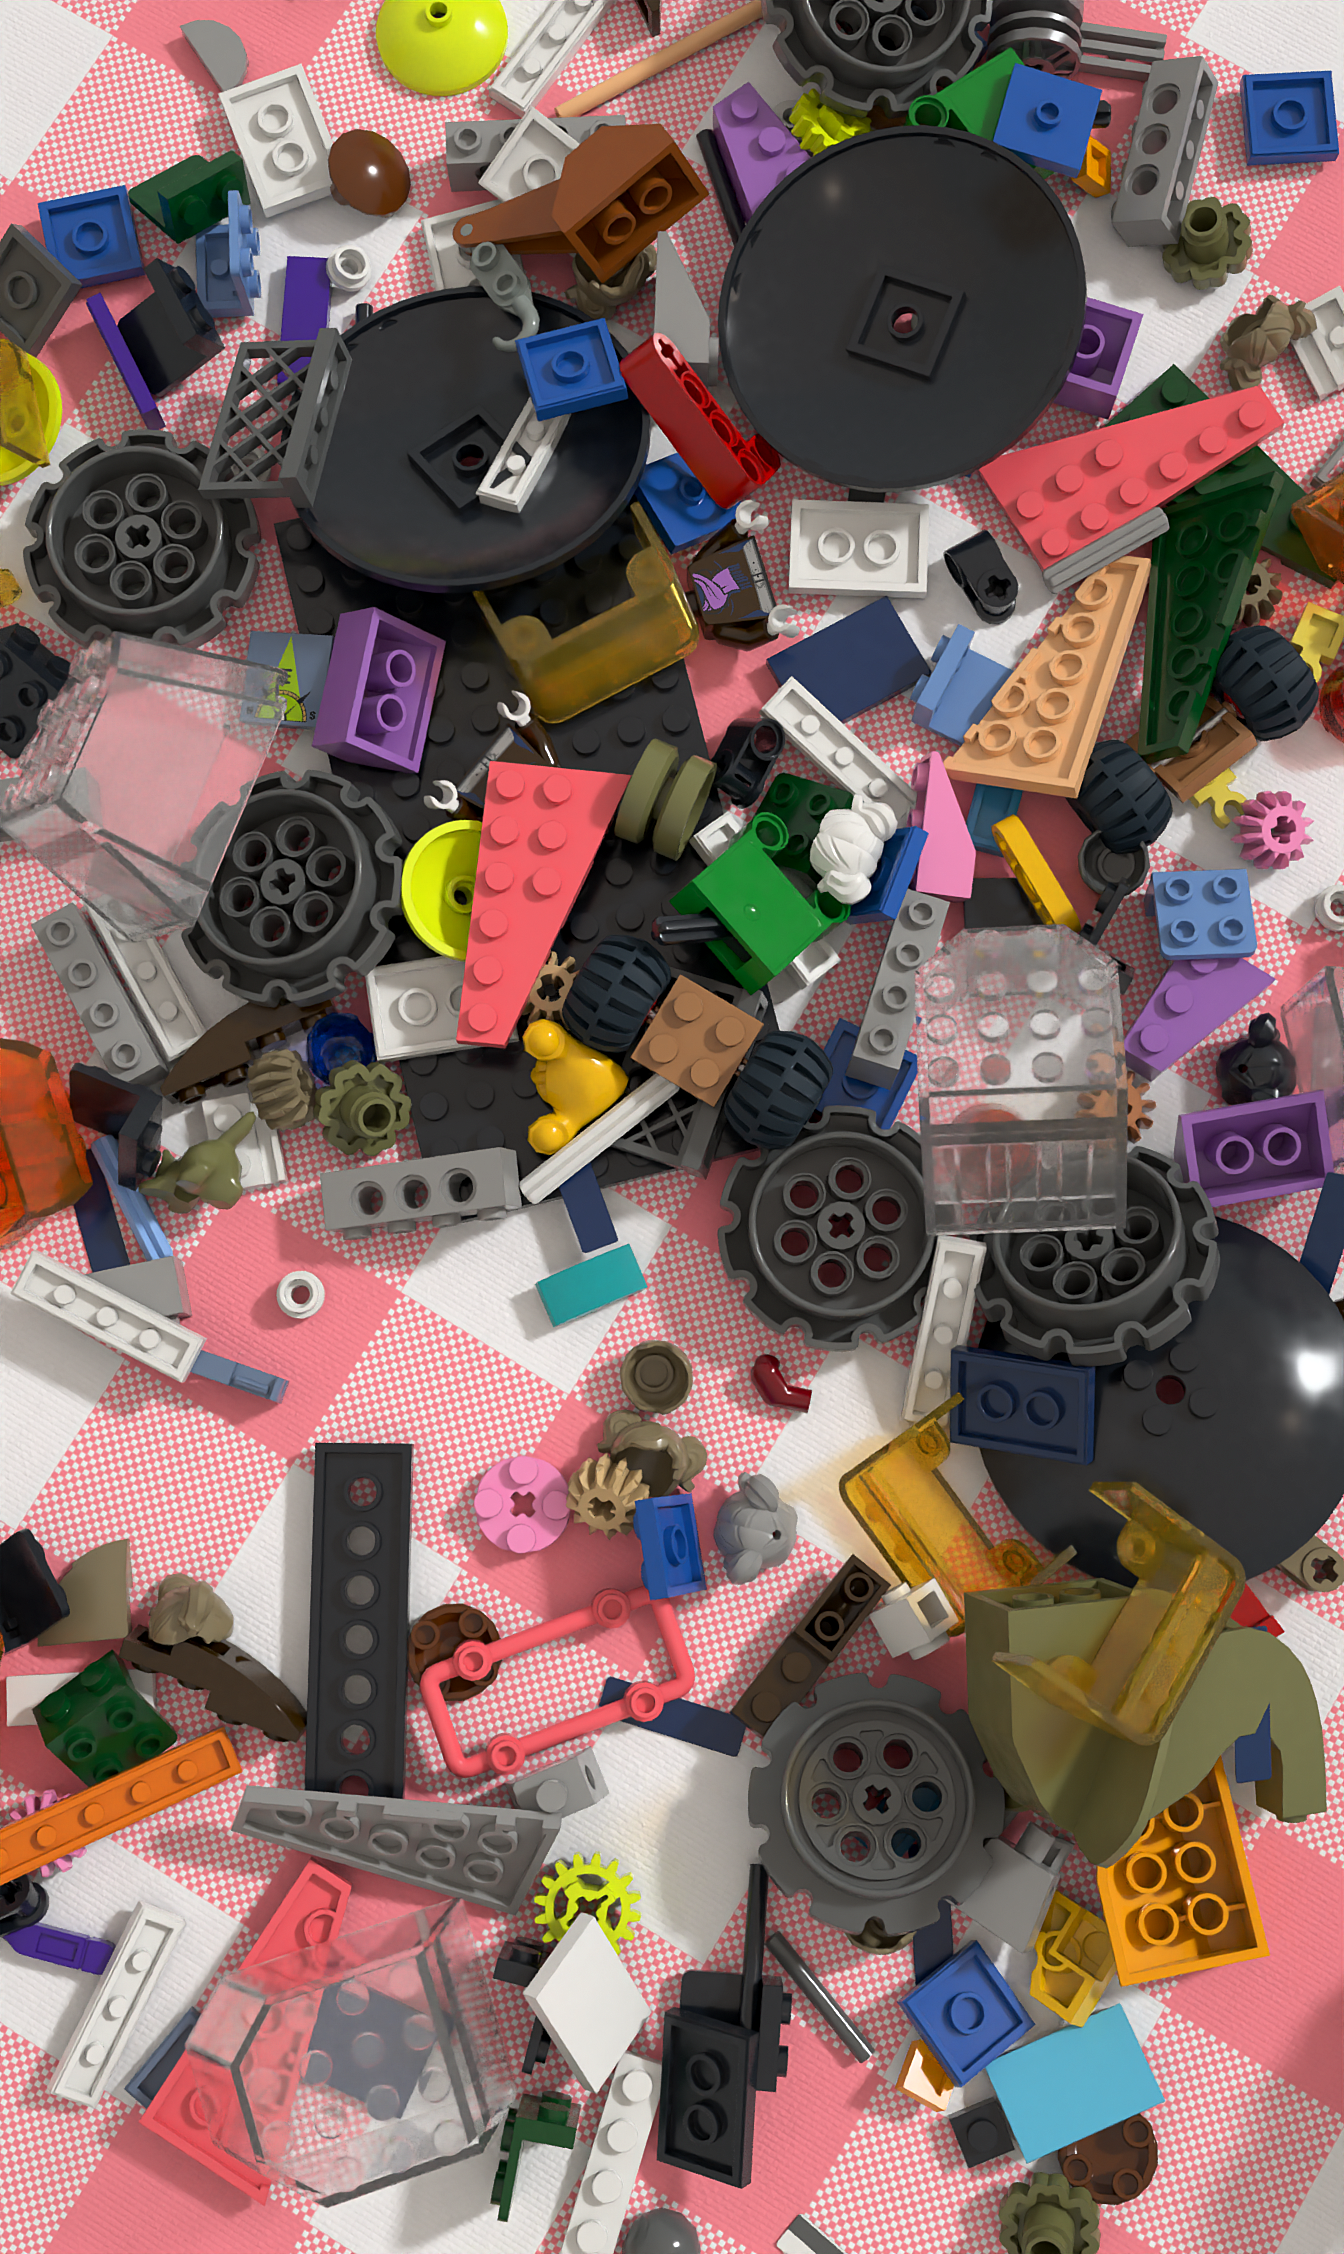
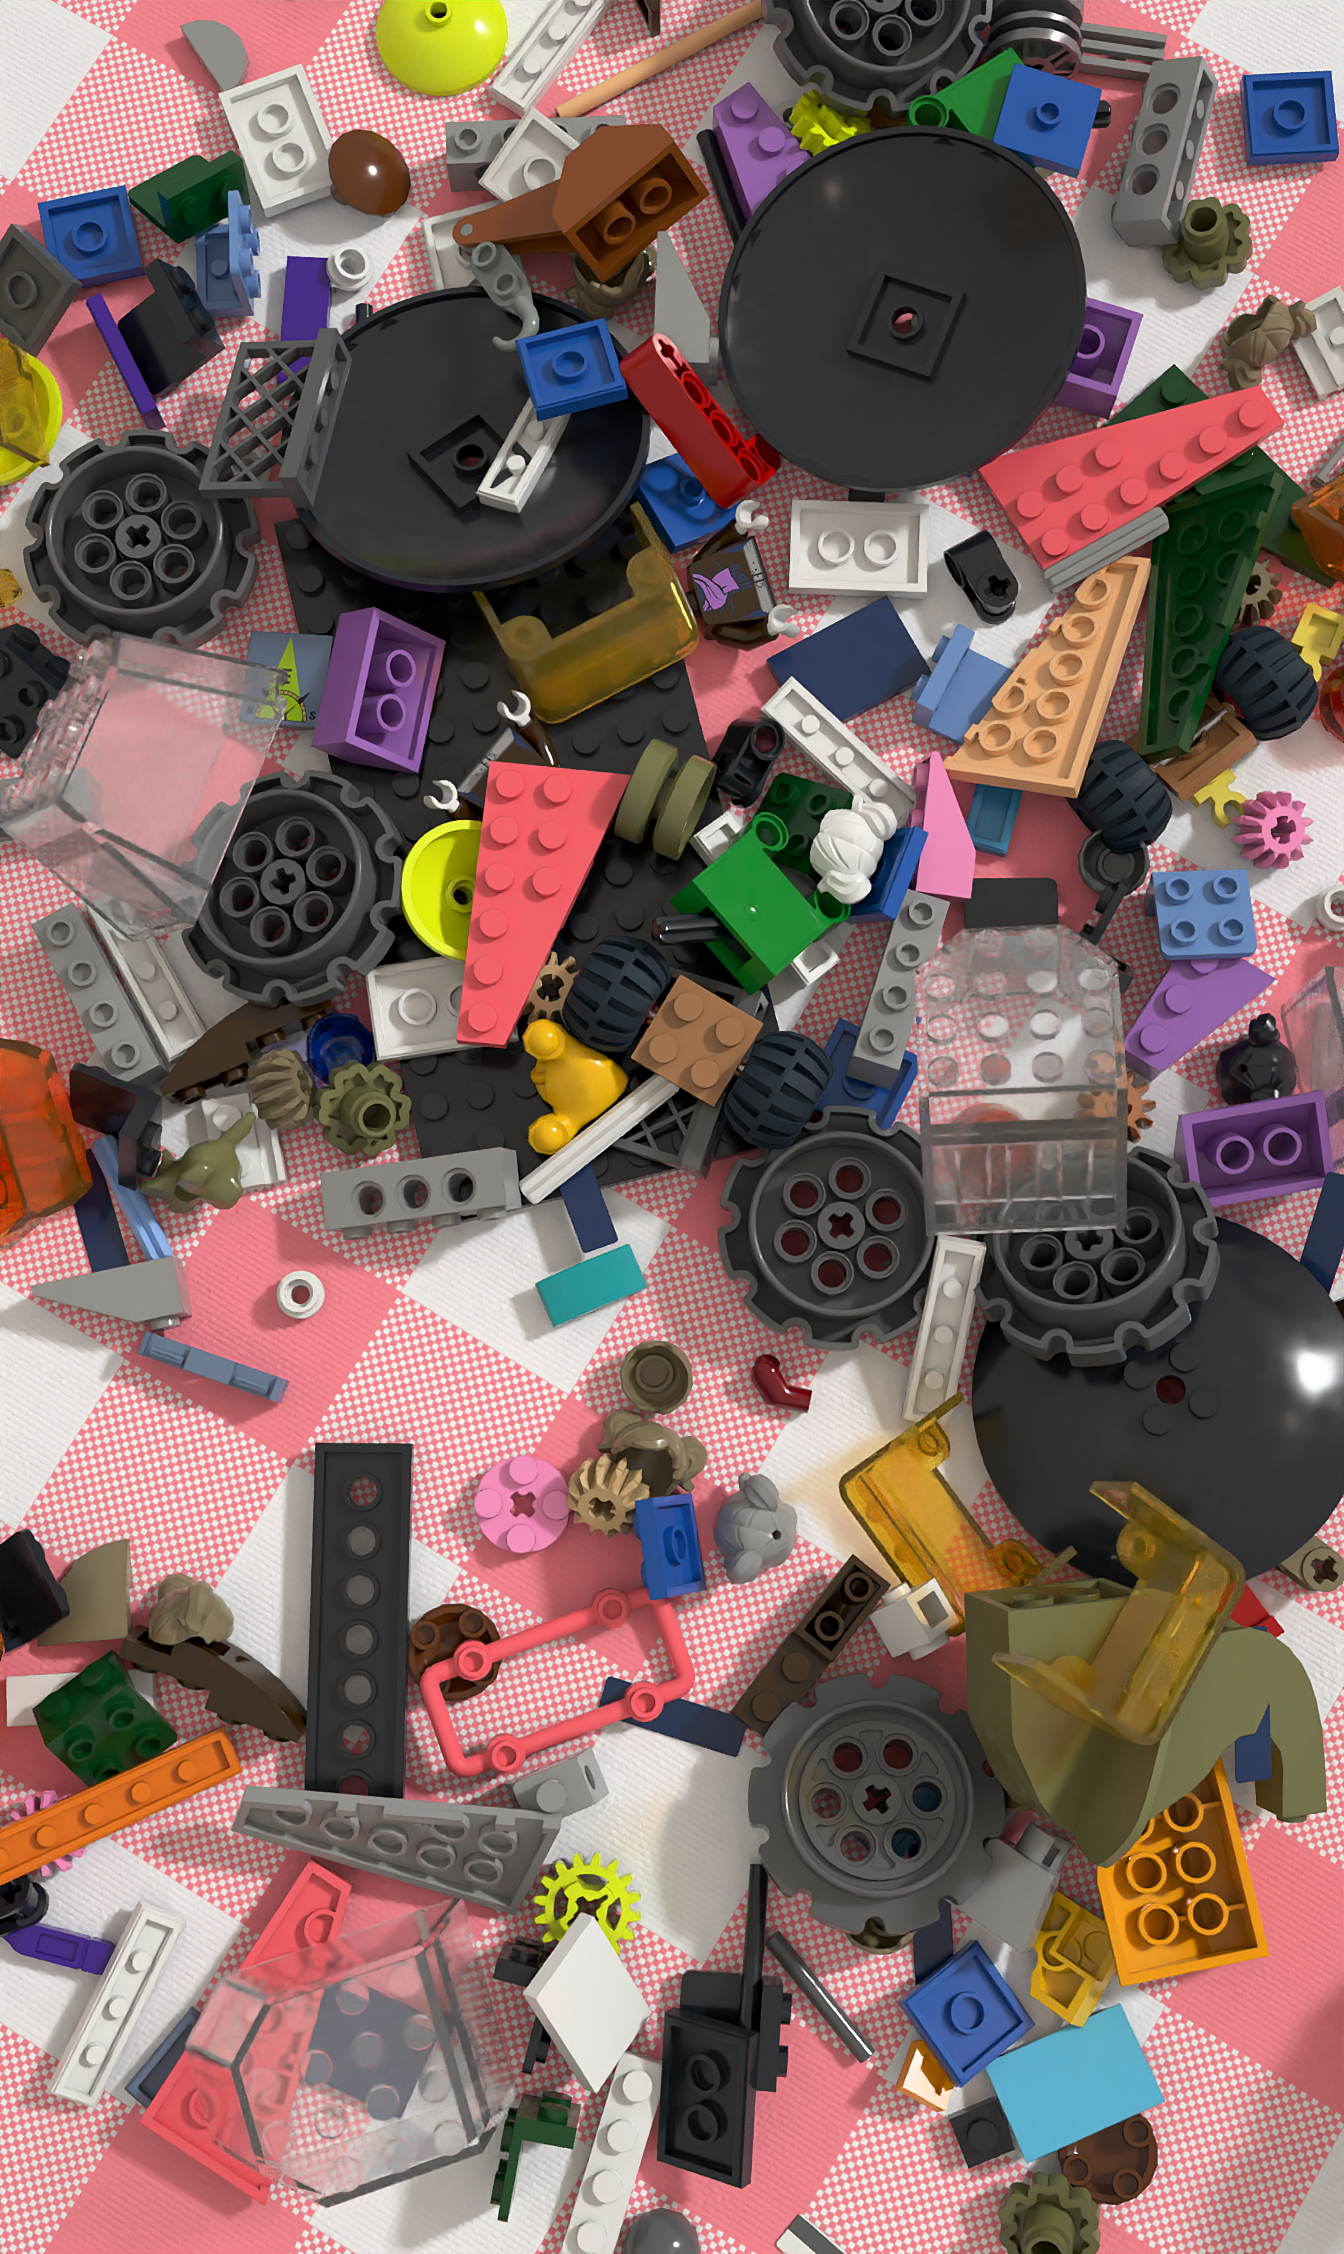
(108, 1316): white tile -> none
(1022, 1404): dark blue tile -> none
(1034, 873): yellow beam -> none
(1095, 169): light orange plate -> none

